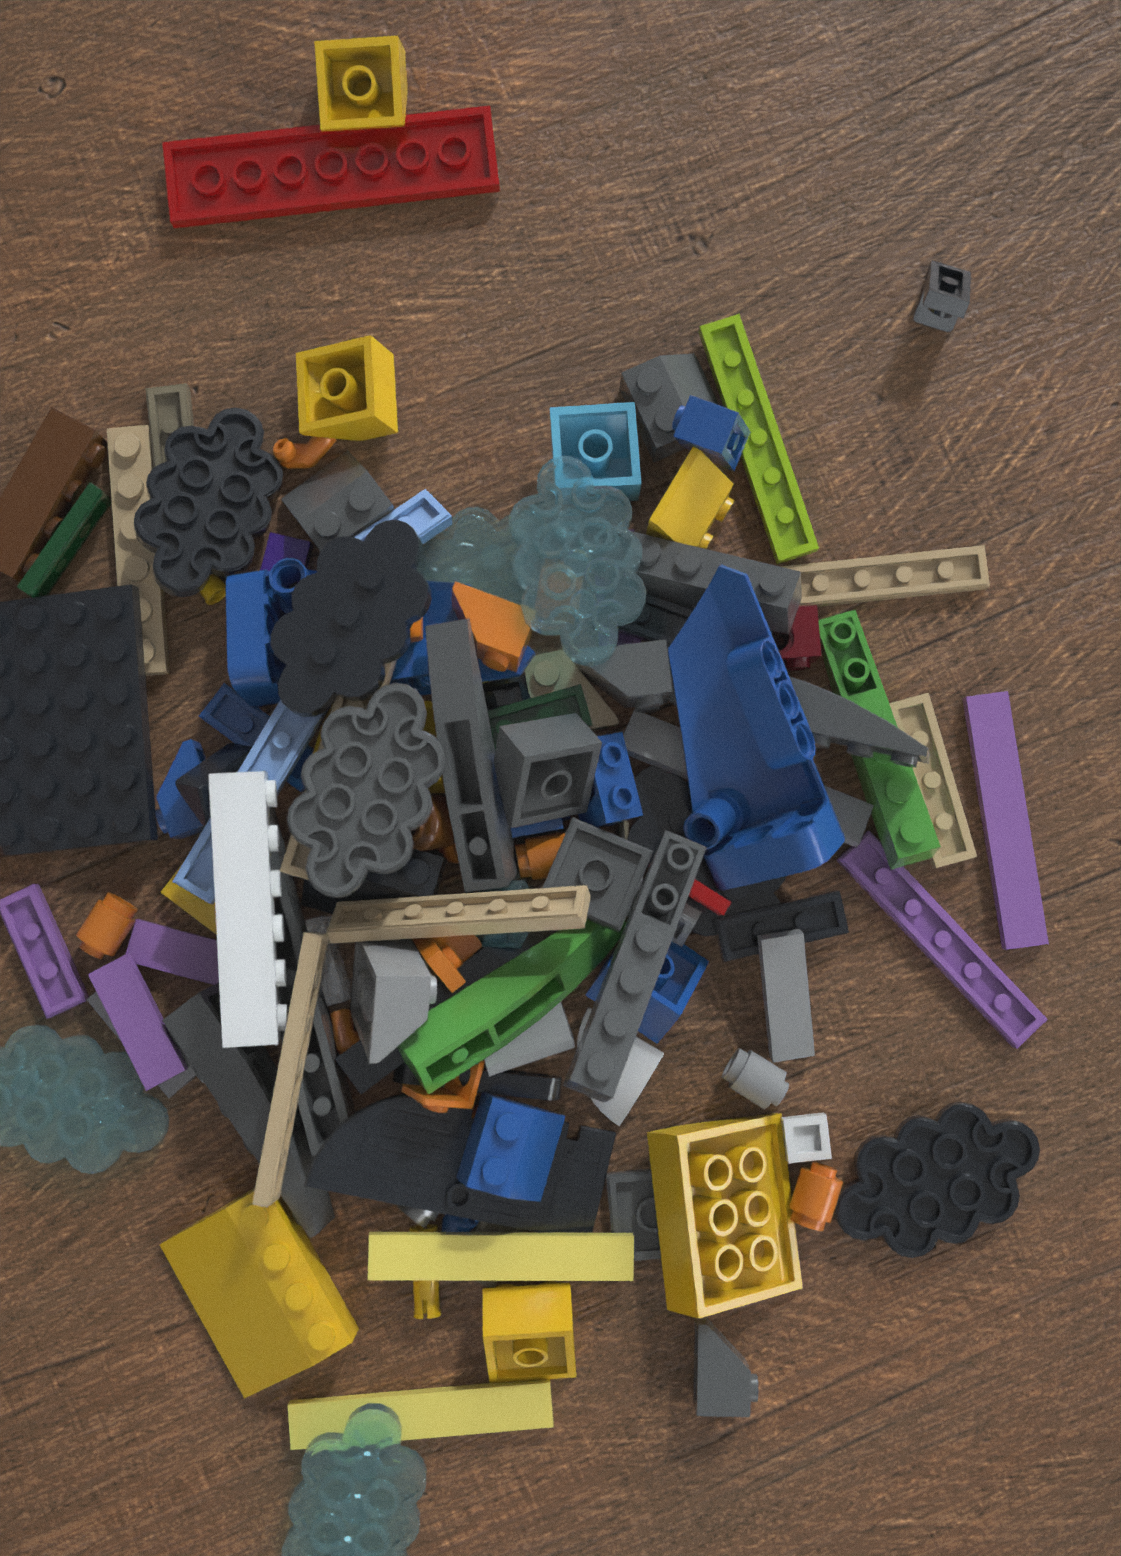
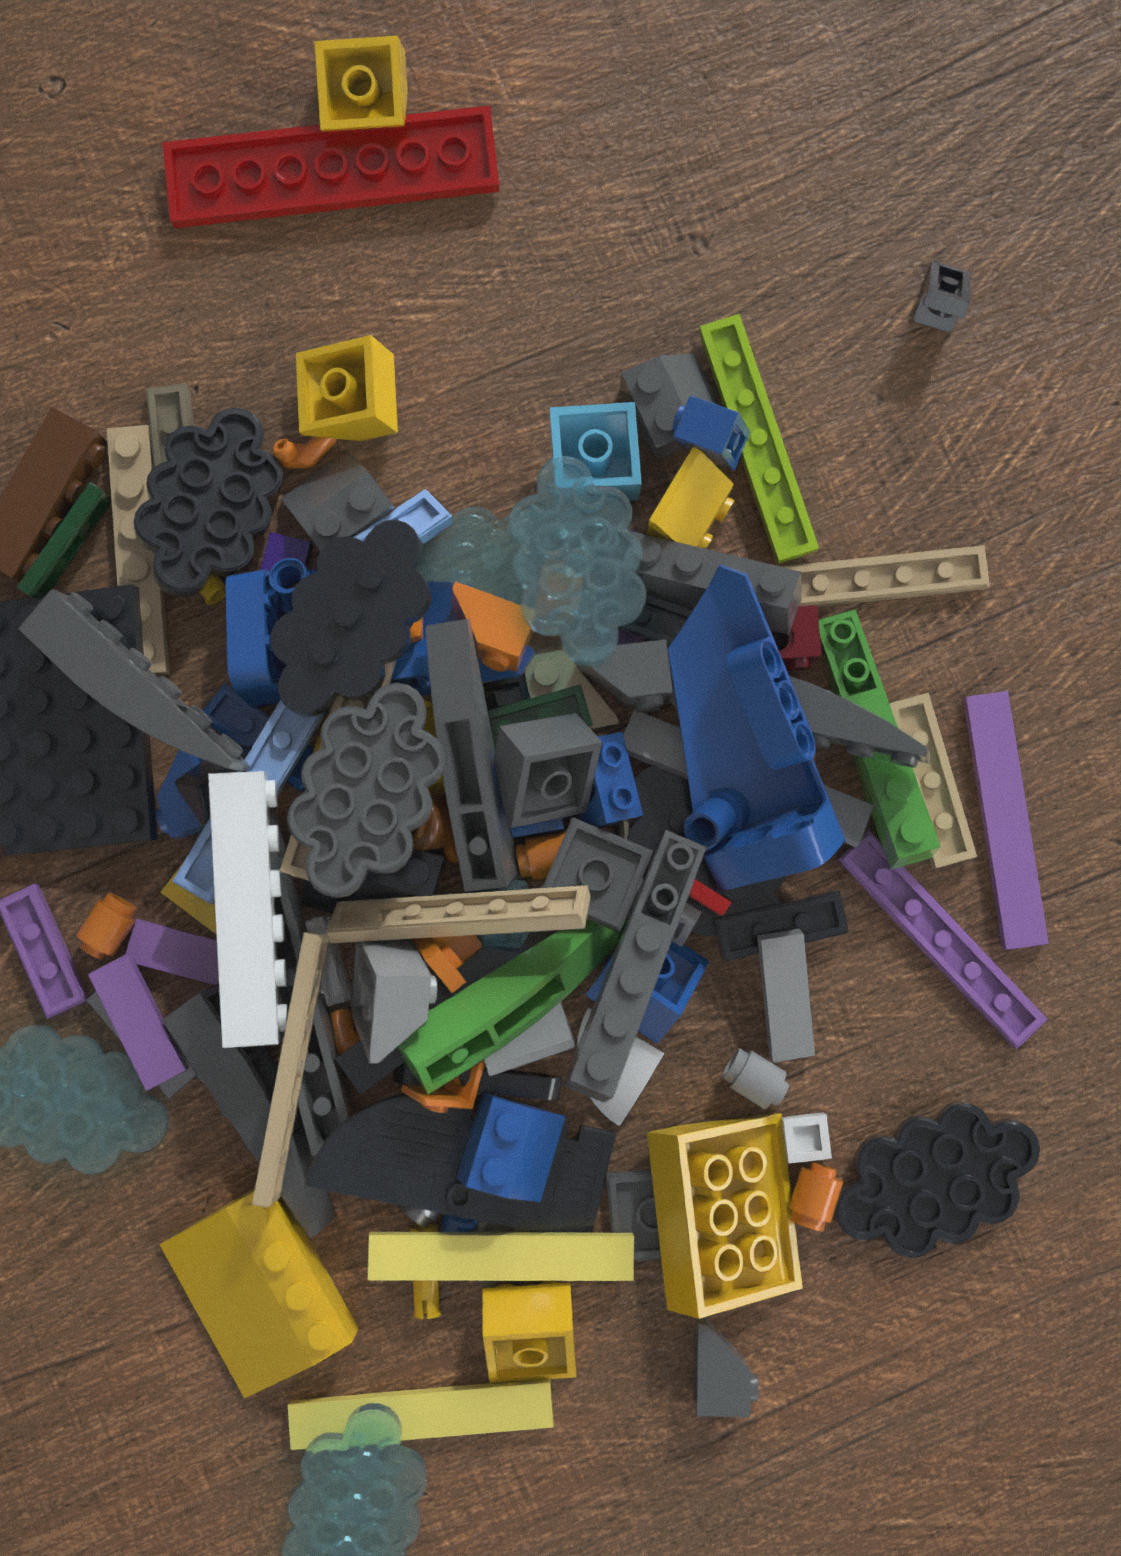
(122, 680): none -> dark grey slope

